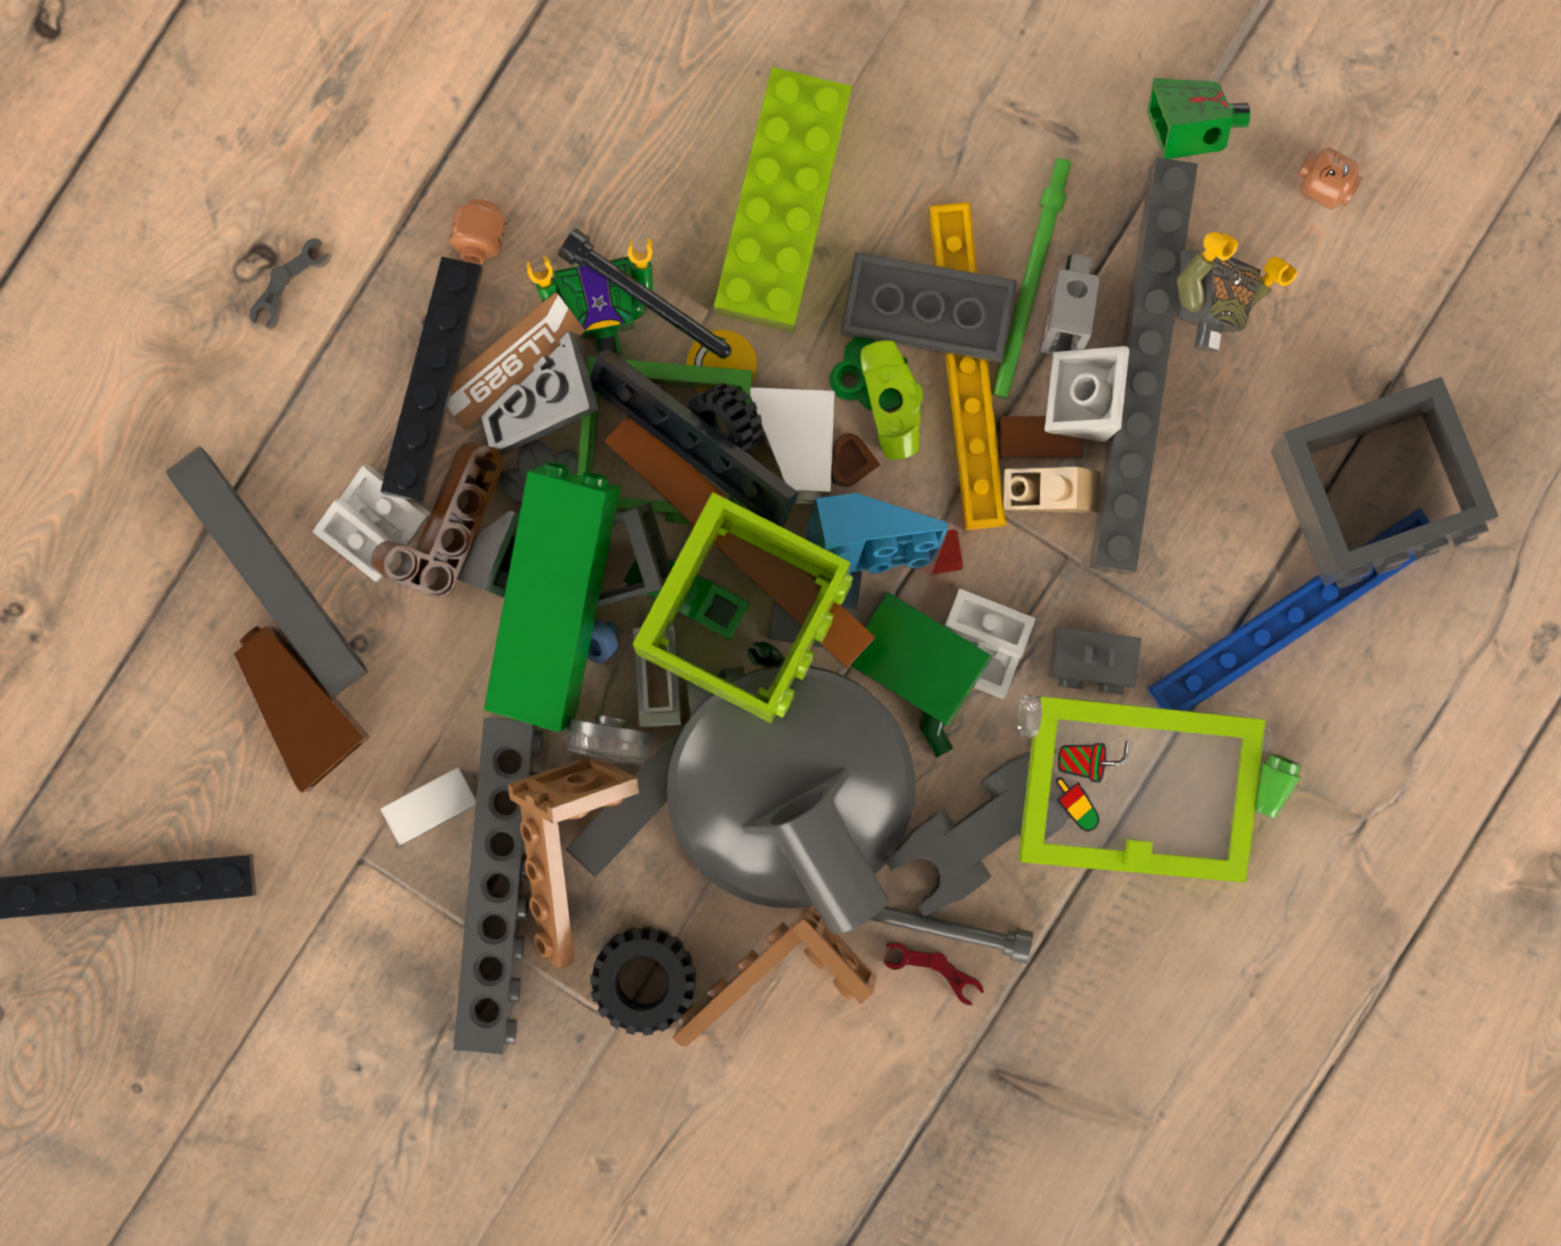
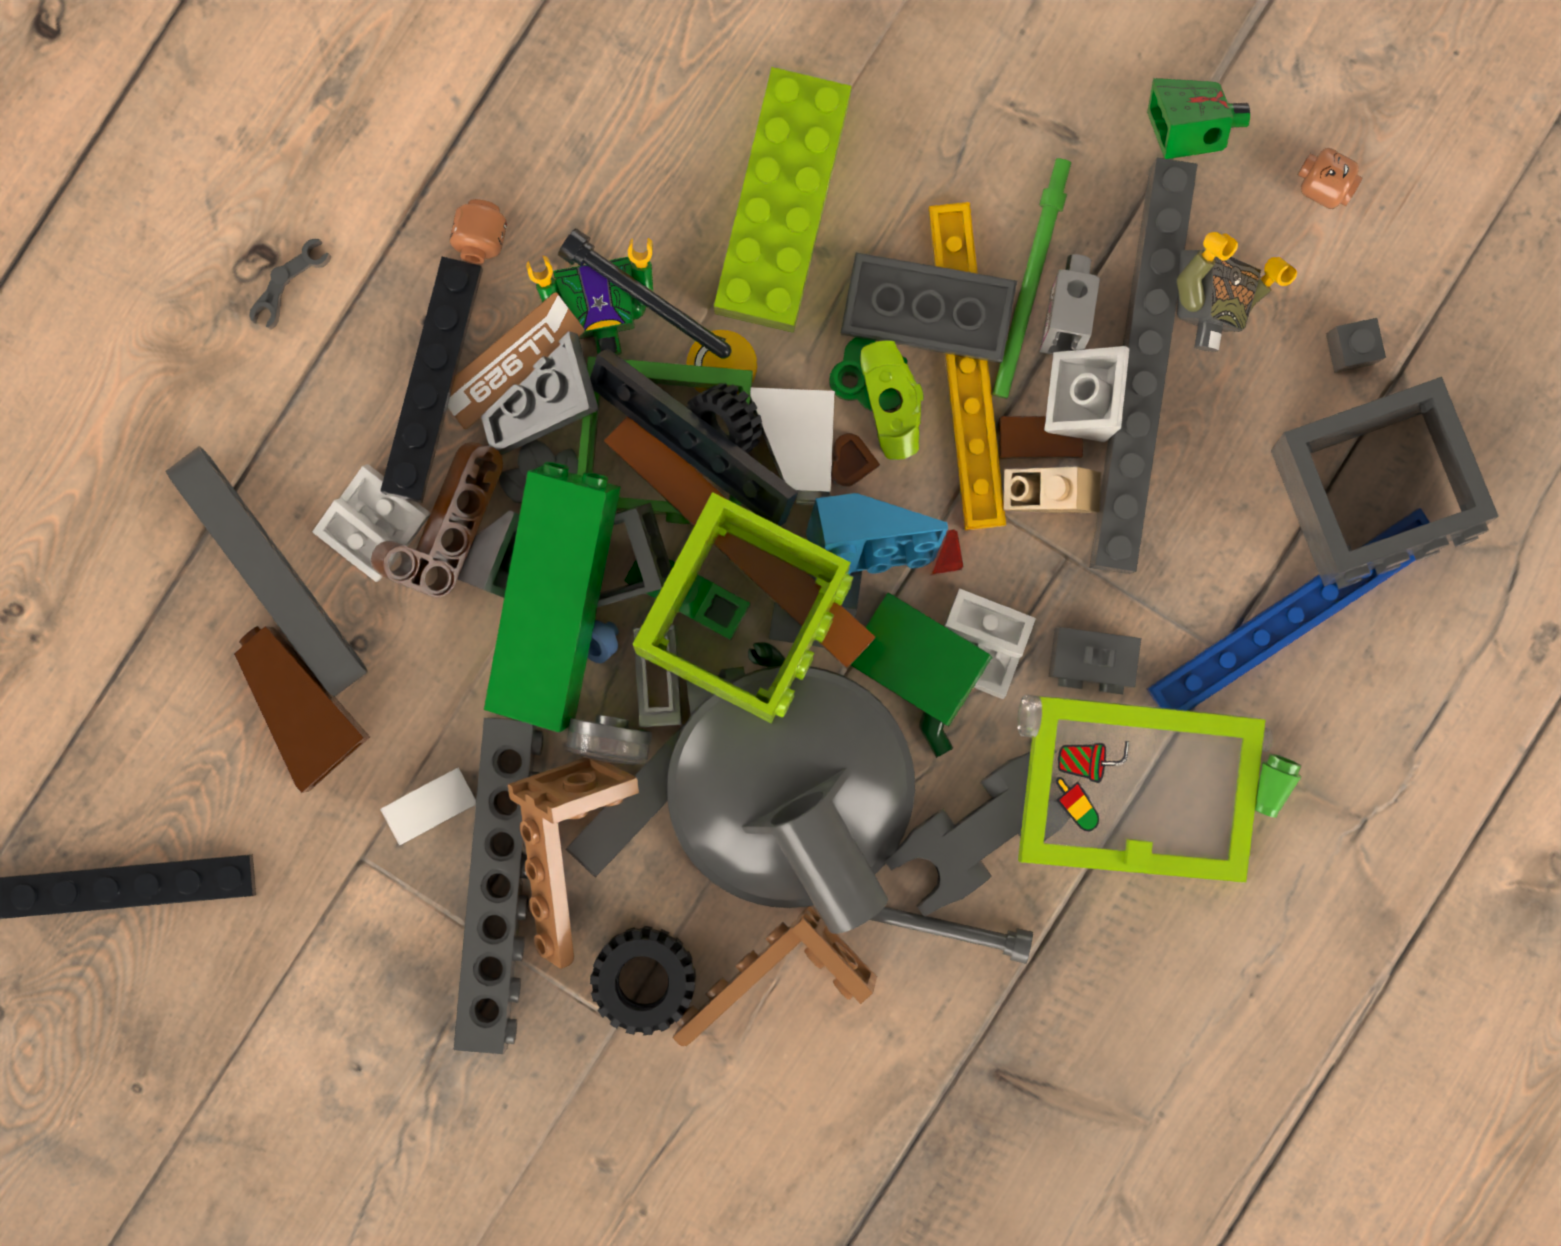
(937, 962): dark red piece -> none
(1355, 345): none -> dark grey brick

